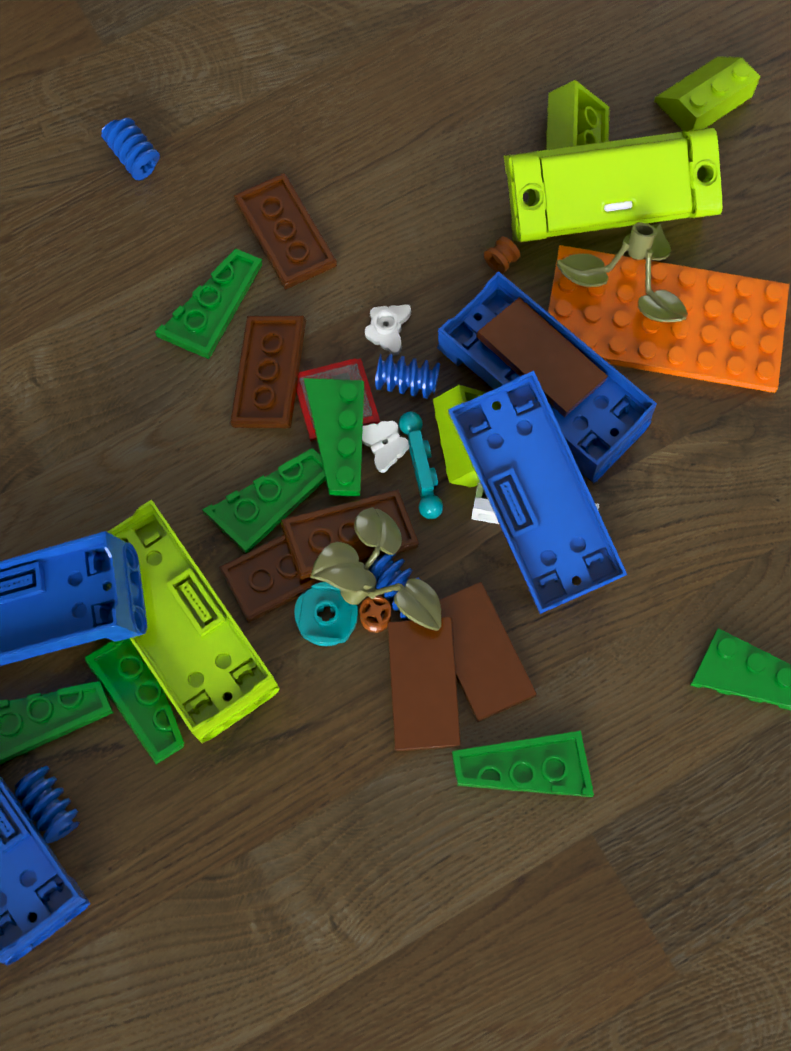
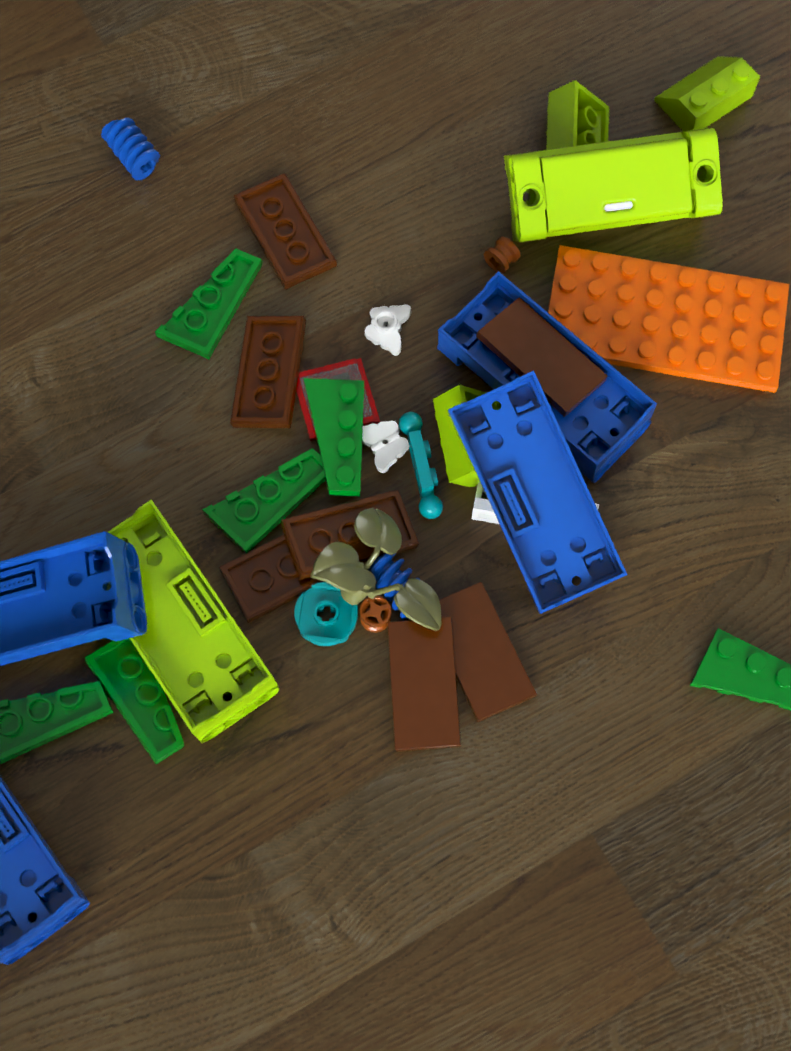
(45, 805): blue piece -> none
(406, 376): blue piece -> none
(530, 765): green wing -> none
(641, 243): olive plant -> none

